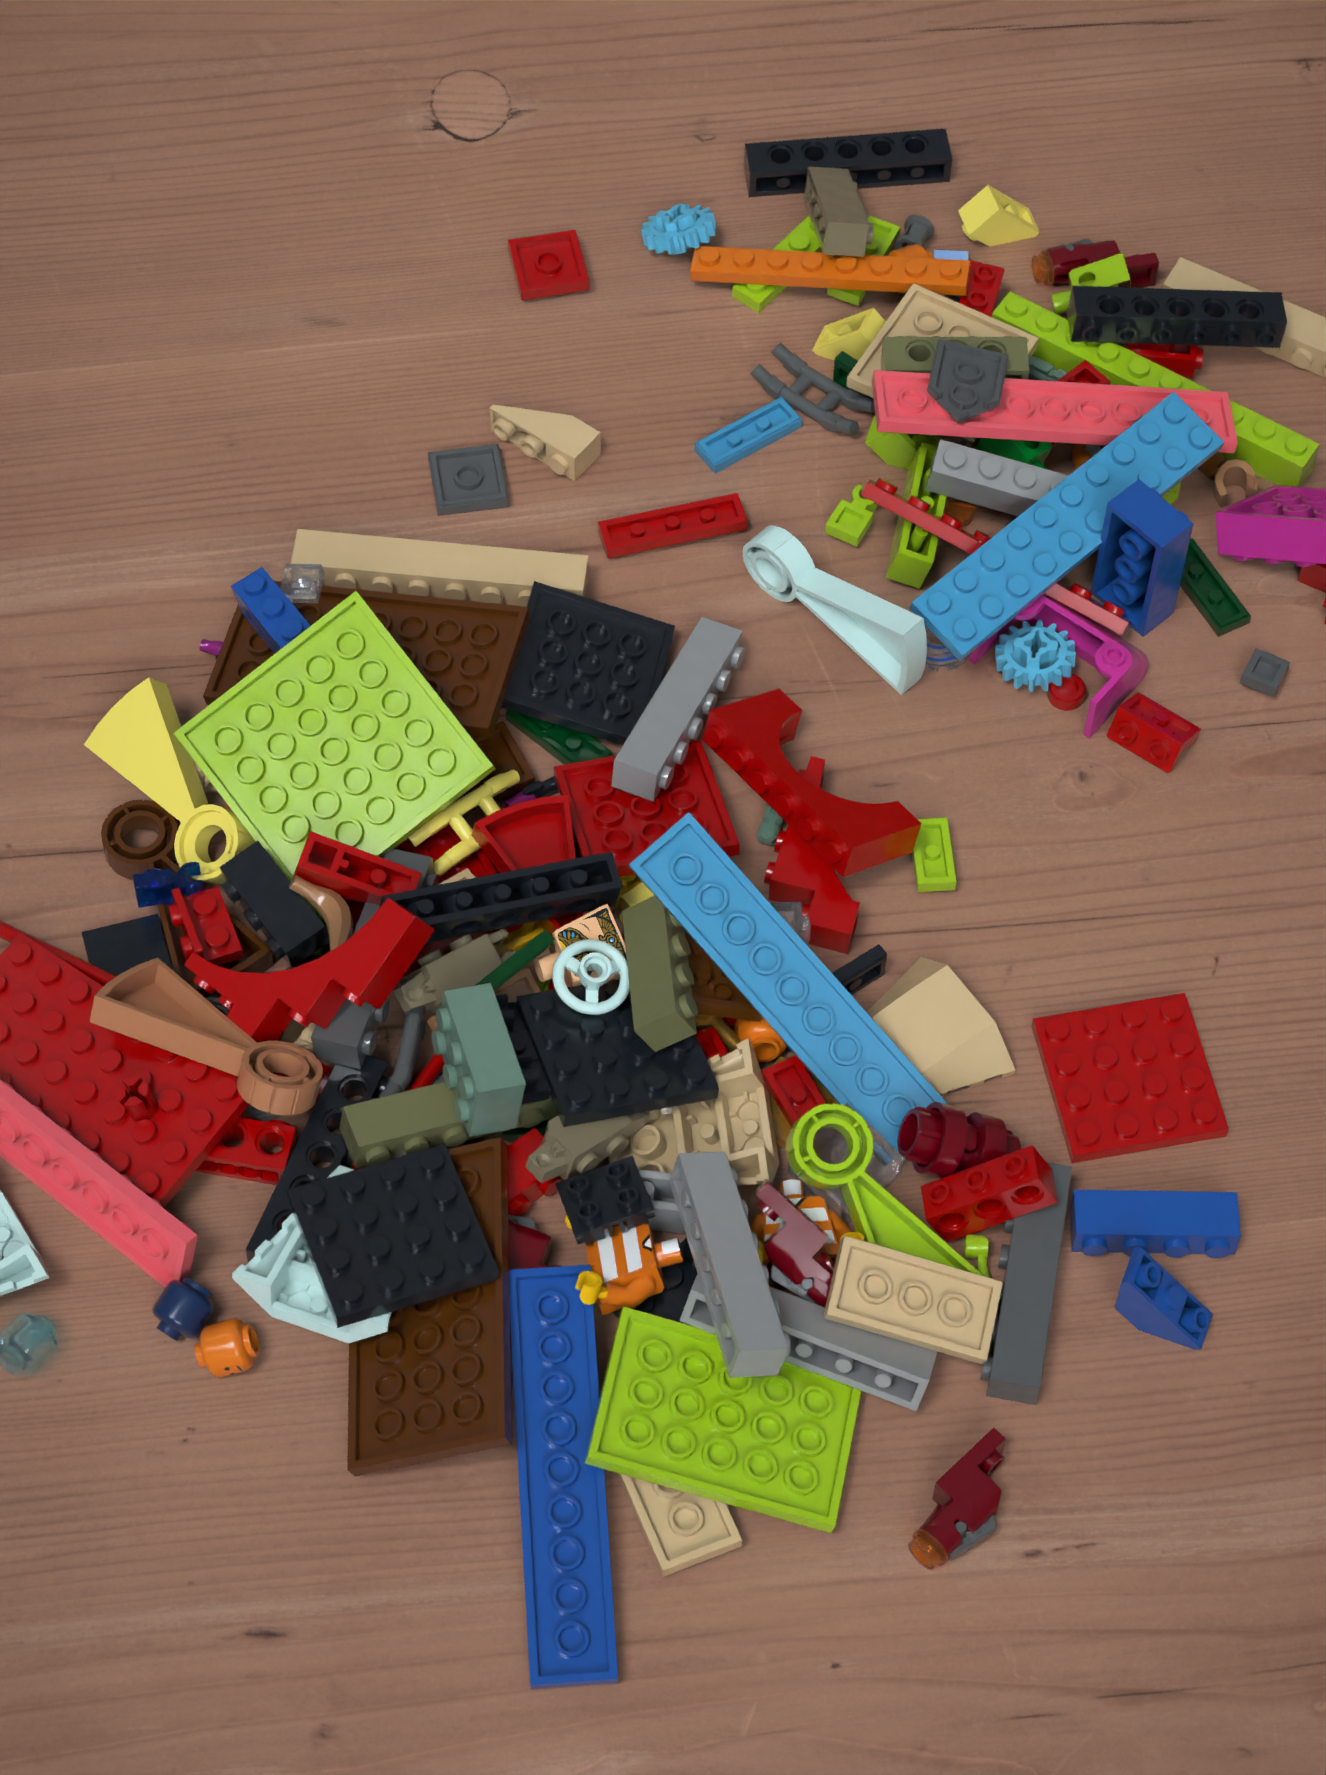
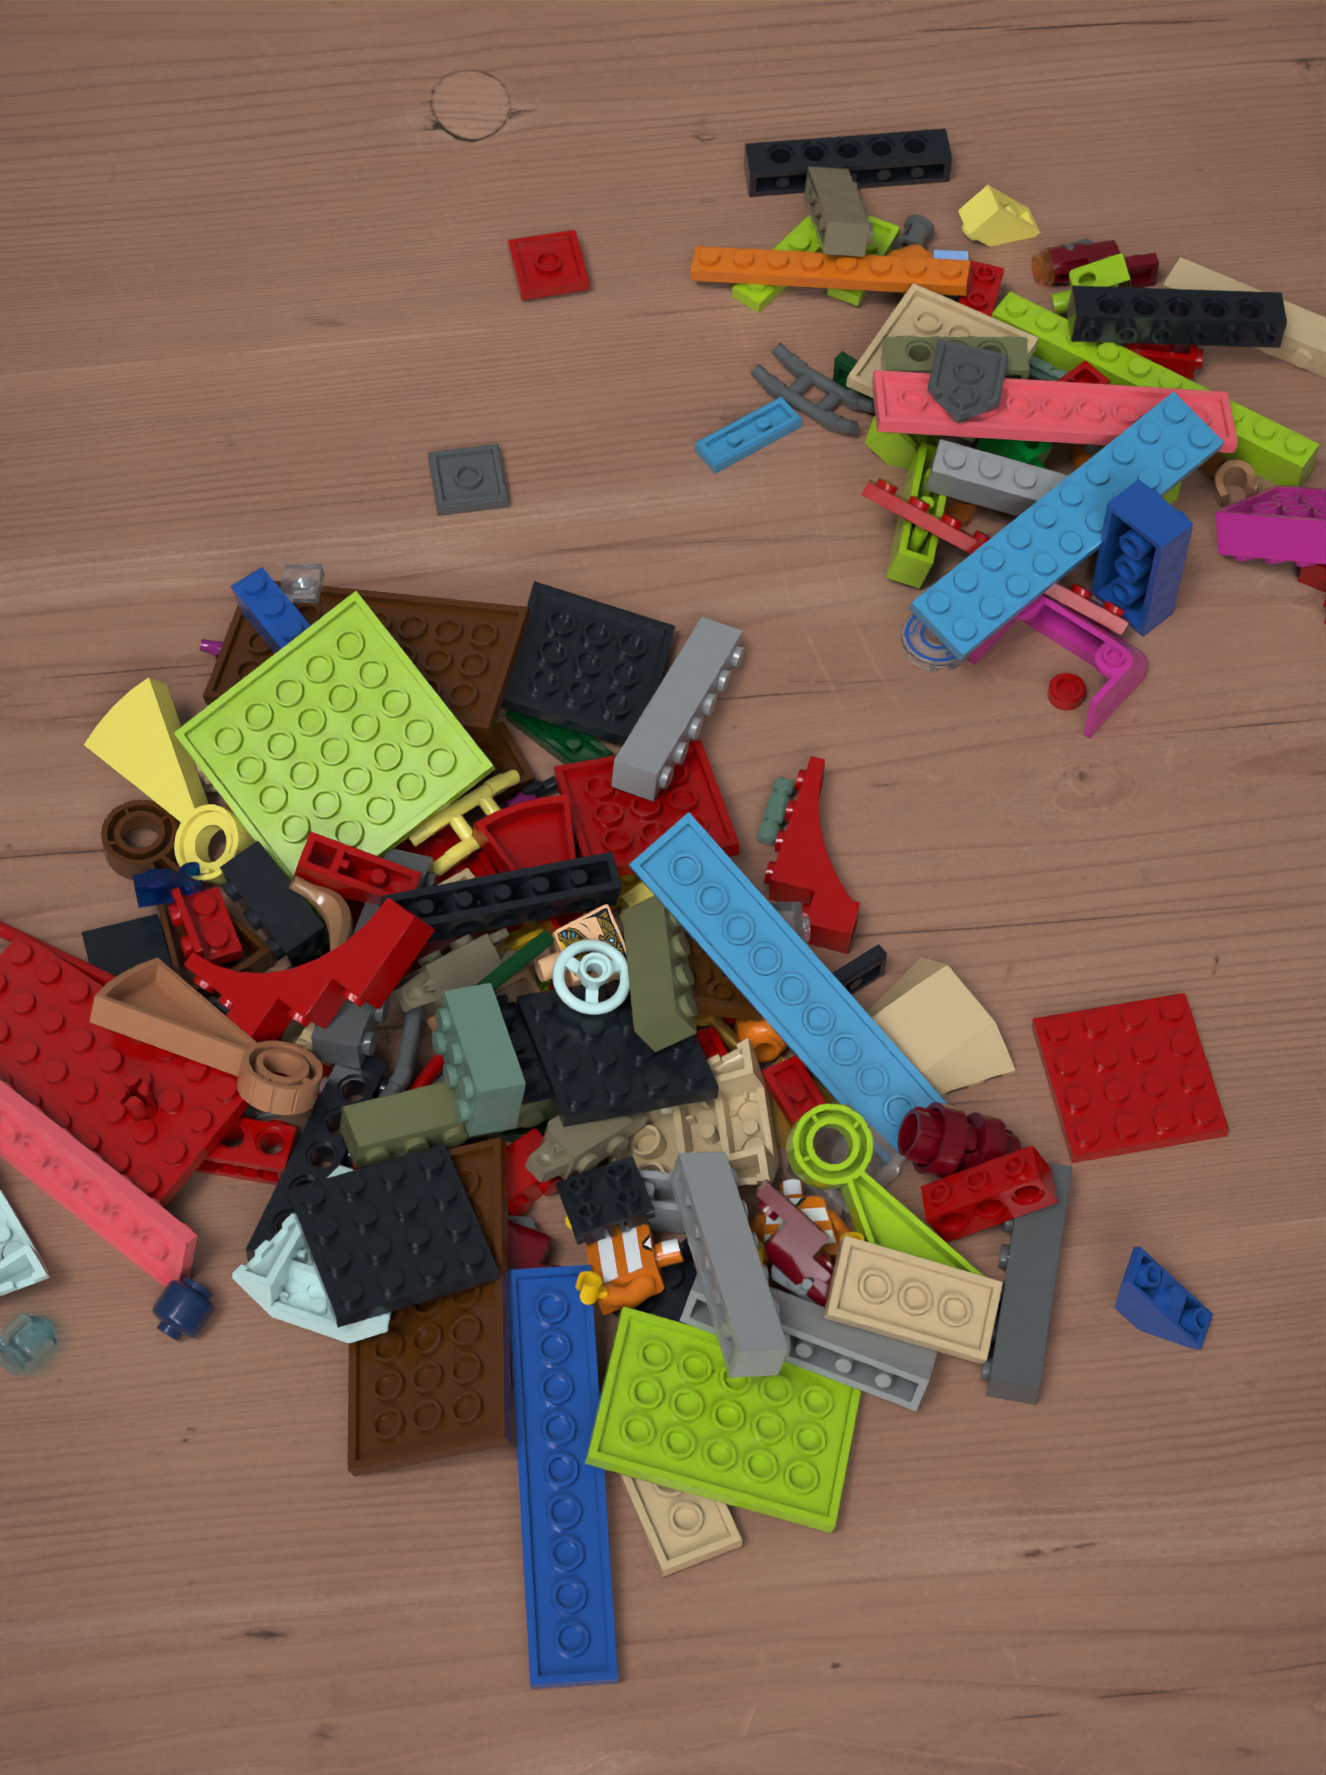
(227, 1347): orange head -> none
(438, 567): tan brick -> none
(552, 438): tan slope -> none
(672, 525): red plate -> none
(678, 229): medium azure gear -> none
(840, 830): red arch -> none
(849, 335): light yellow slope -> none
(853, 519): lime plate -> none
(875, 629): light aqua piece -> none
(934, 857): lime plate -> none
(964, 1506): dark red plate -> none
(977, 1247): lime hand -> none
(1017, 656): medium azure gear -> none
(1152, 731): red bracket -> none
(1155, 1221): blue brick -> none
(1211, 593): dark green tile -> none
(1264, 672): dark grey plate -> none

